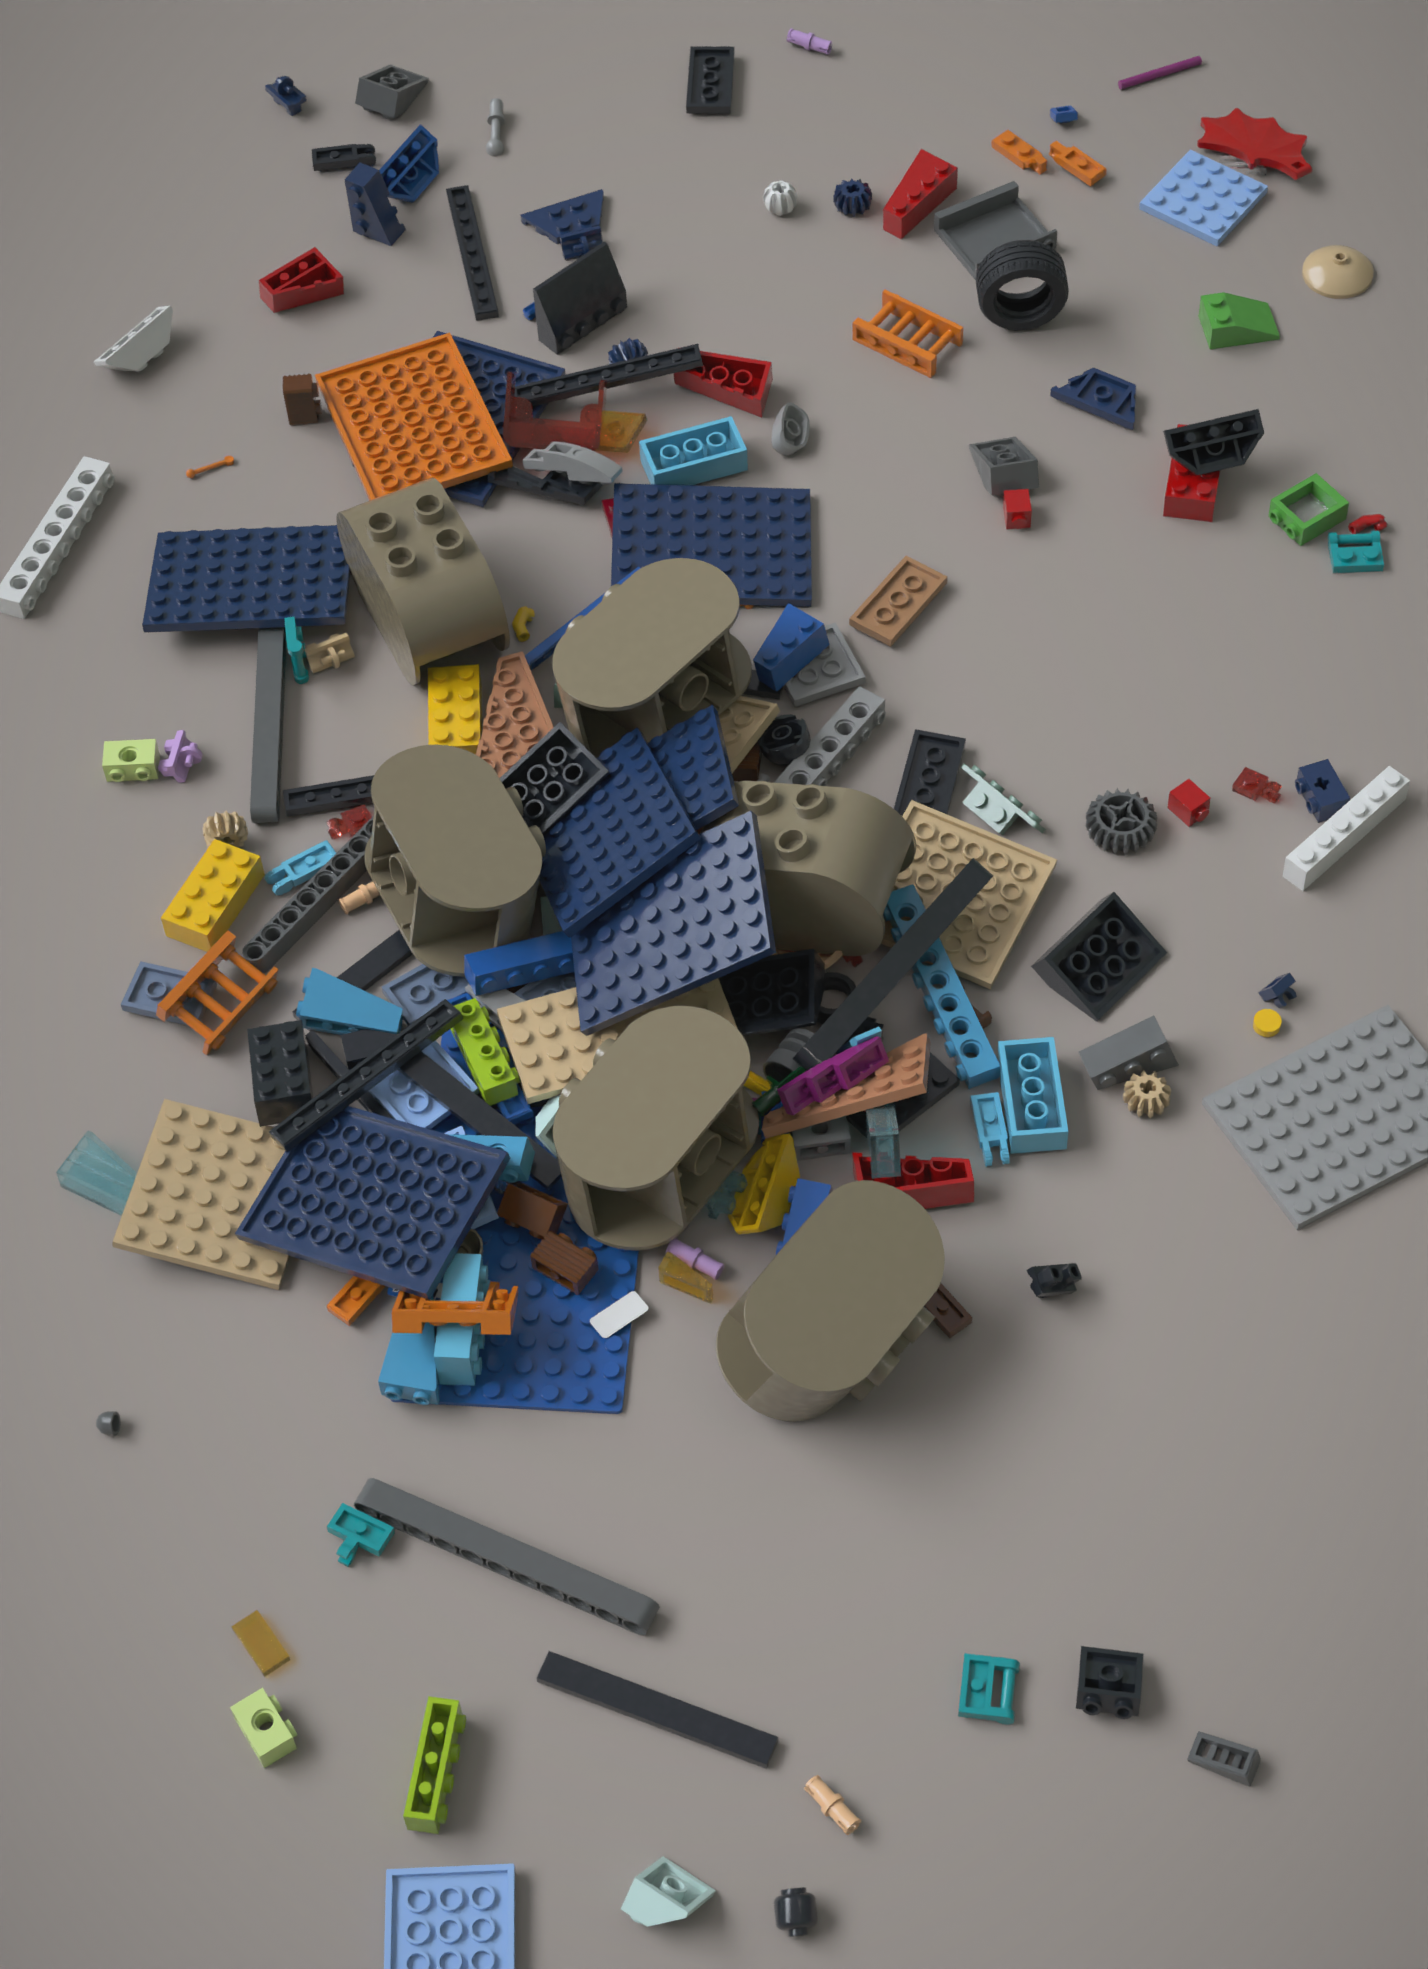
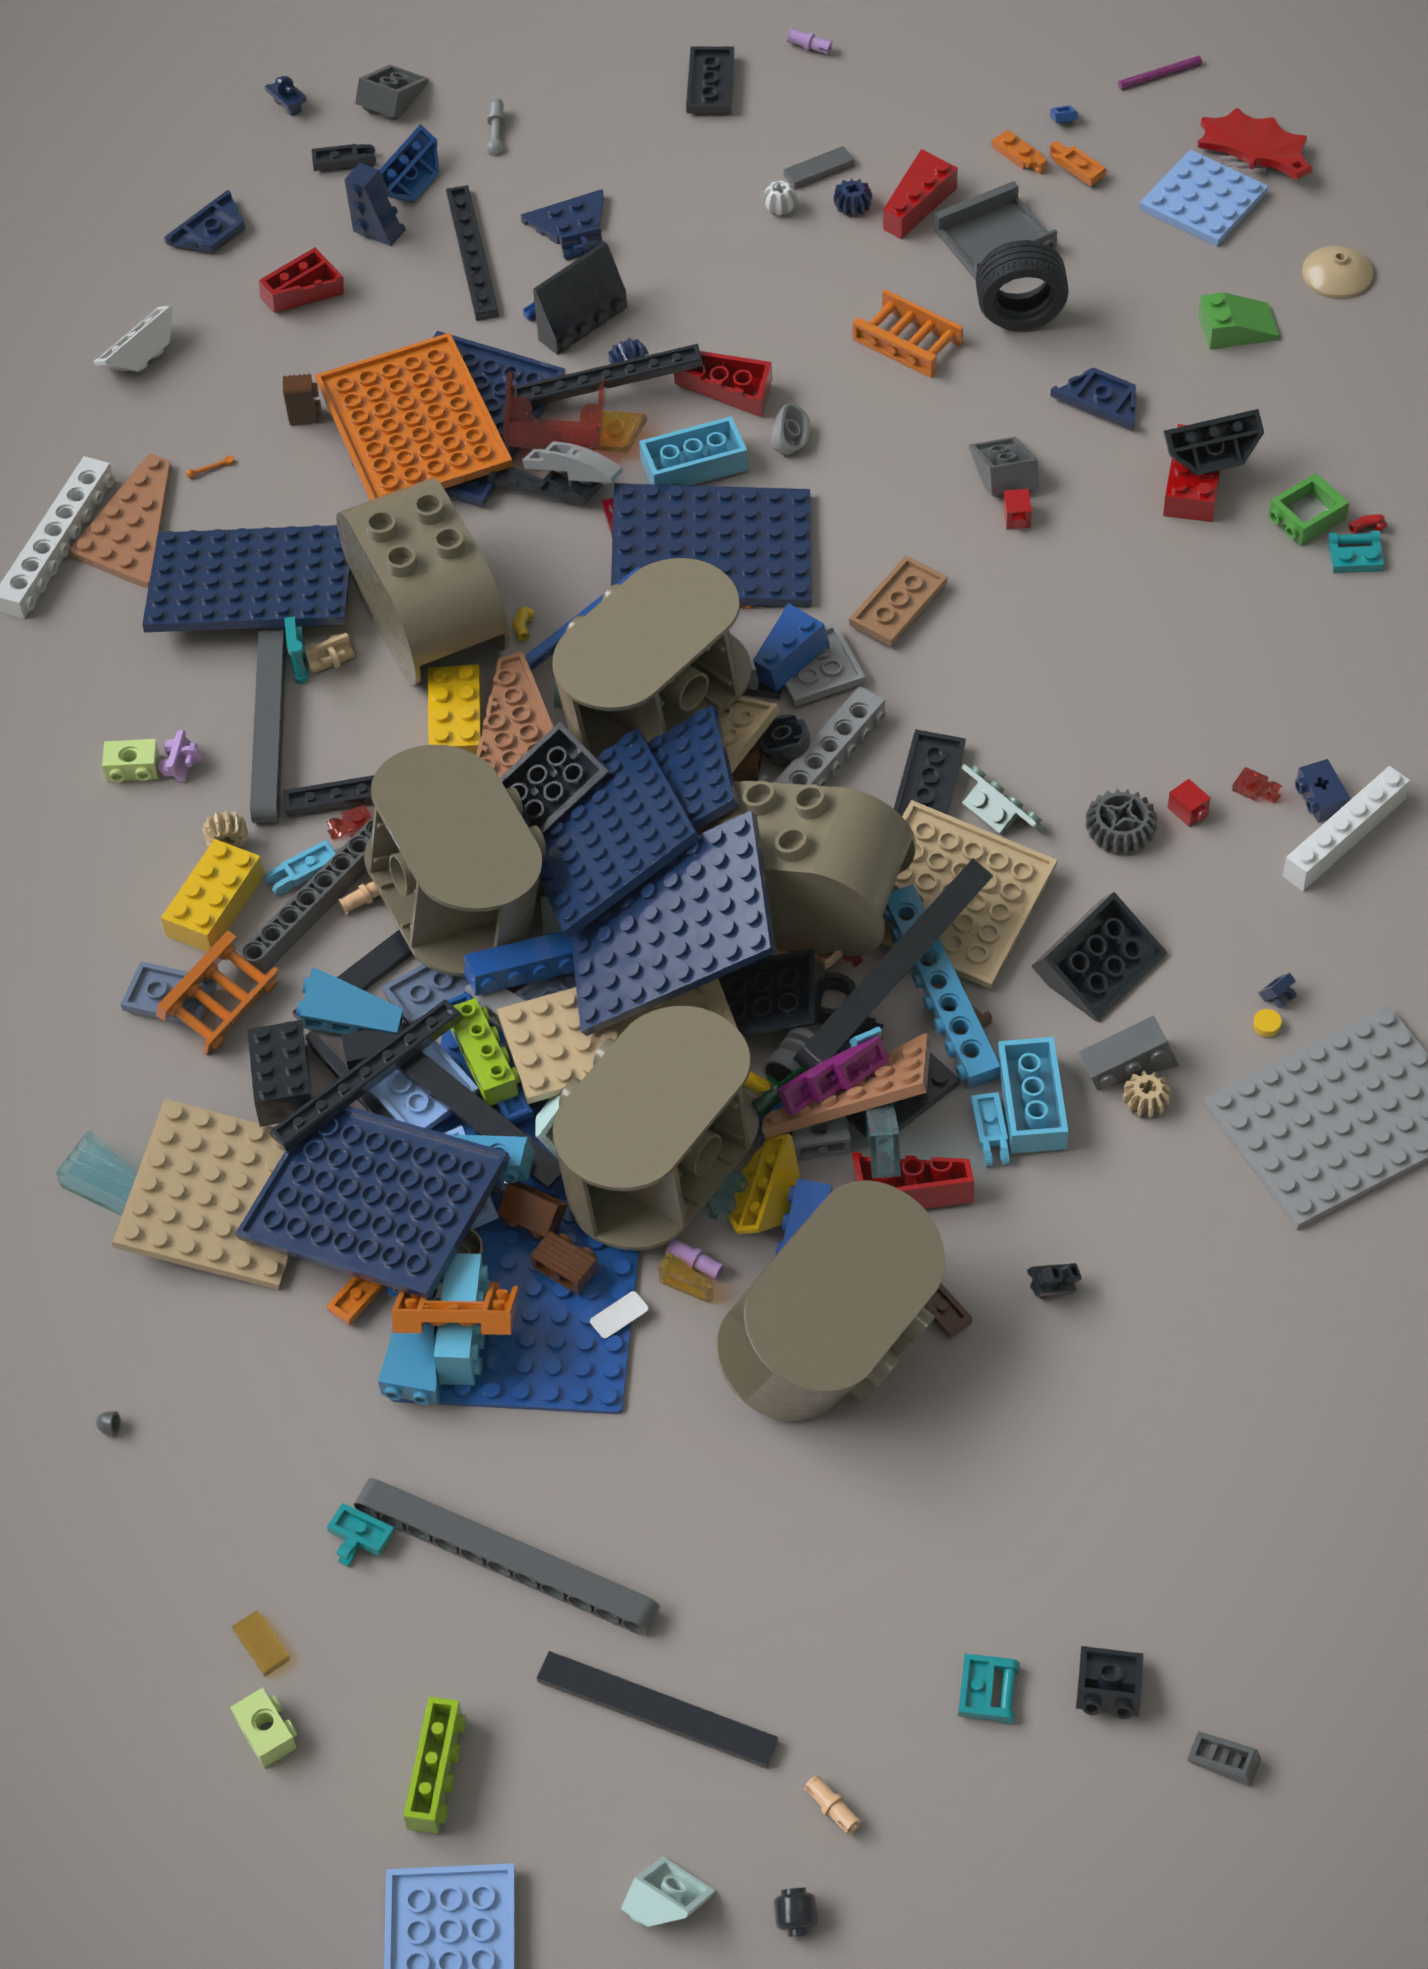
(126, 529): none -> nougat wing
(209, 226): none -> dark blue wing
(818, 167): none -> dark grey tile

